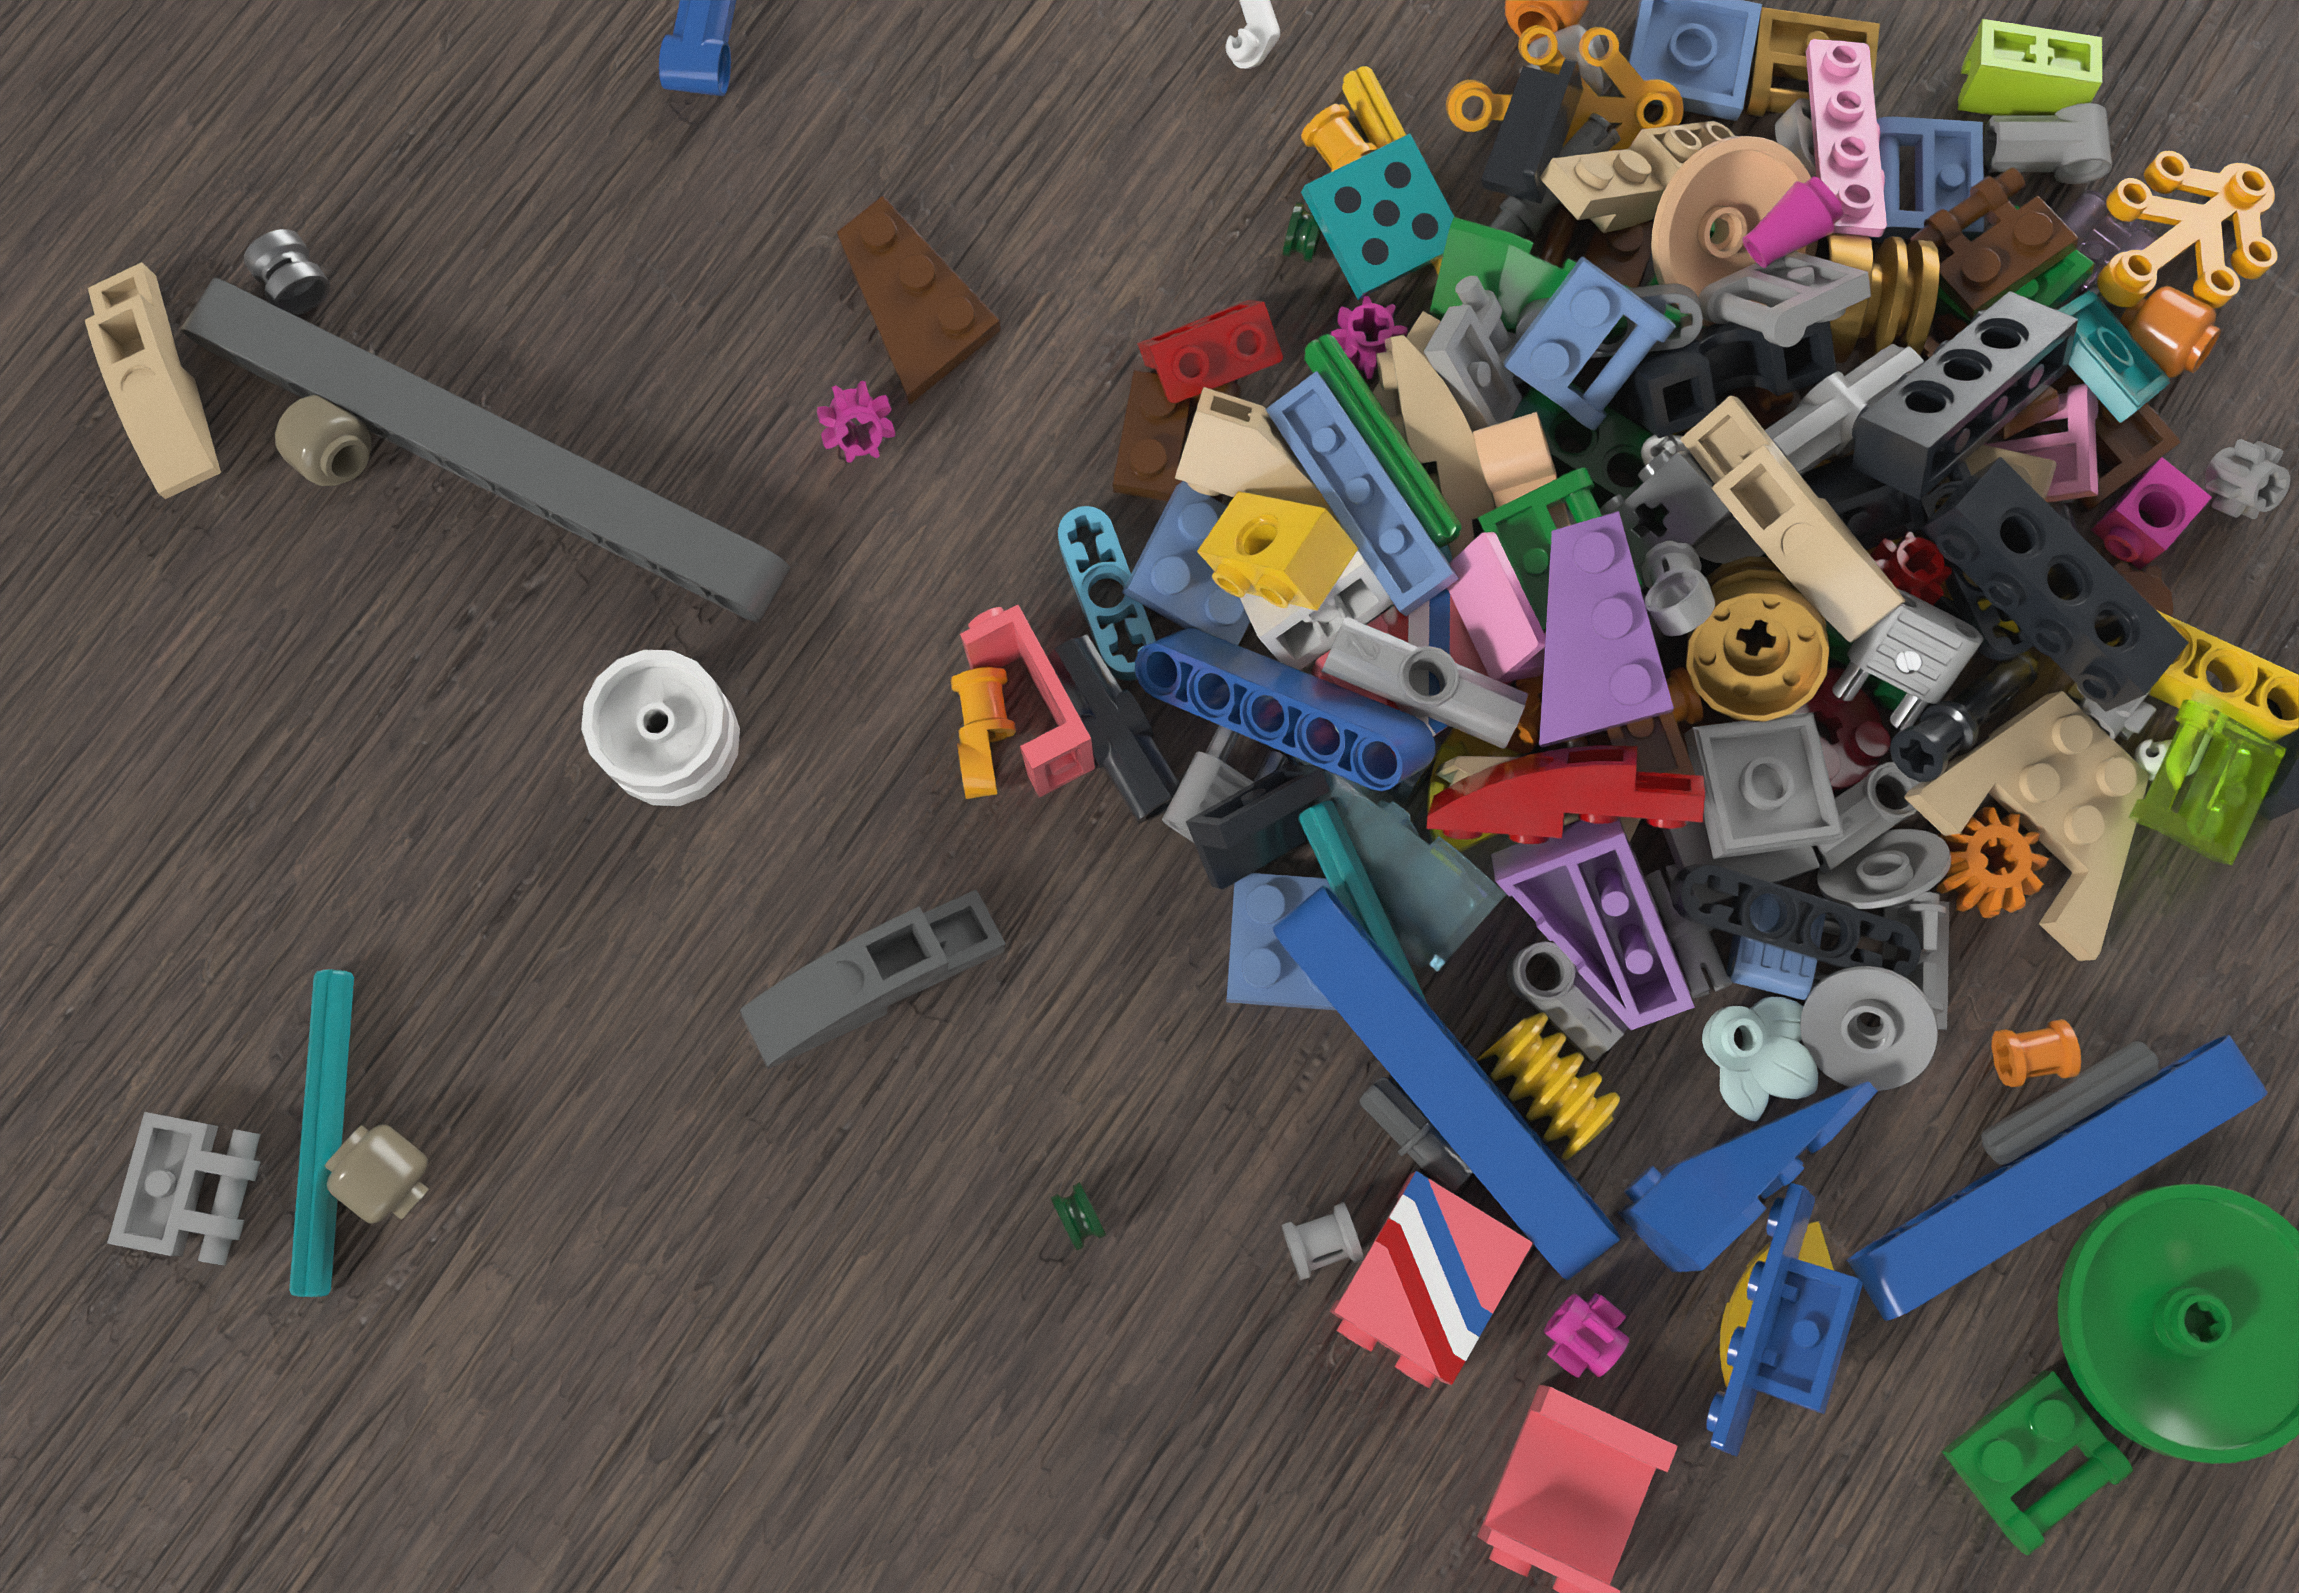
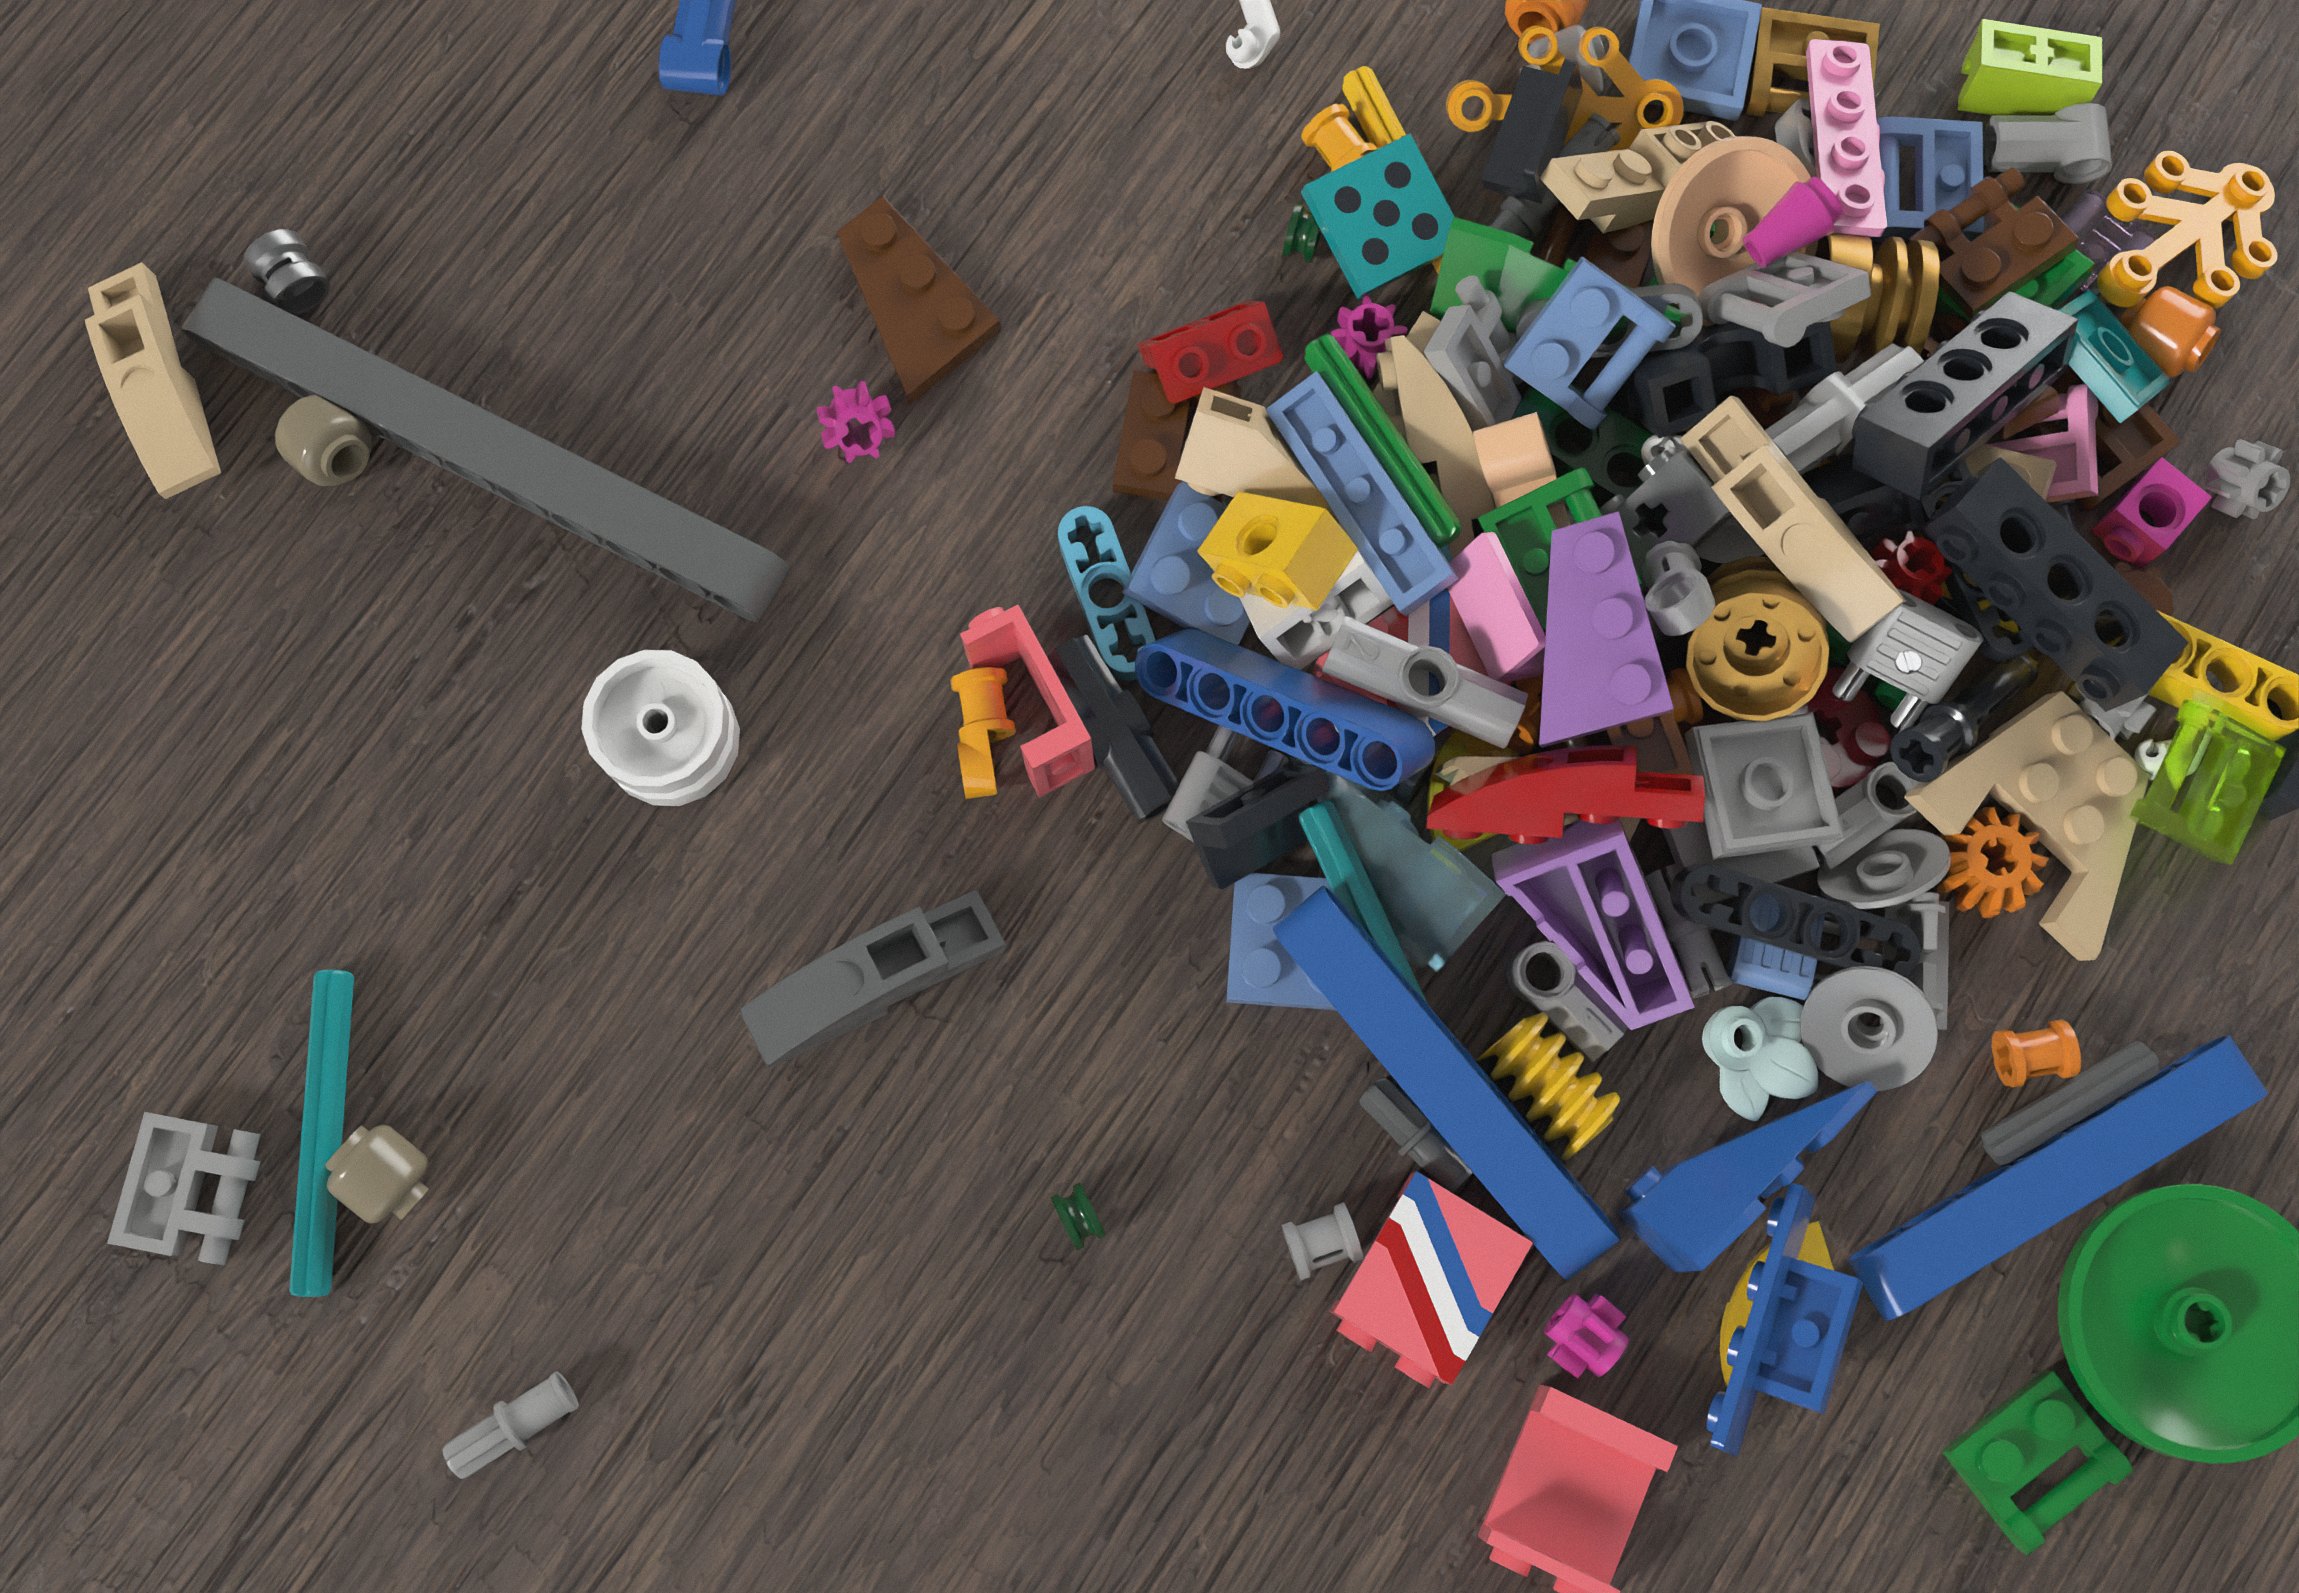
(510, 1426): none -> light grey axle

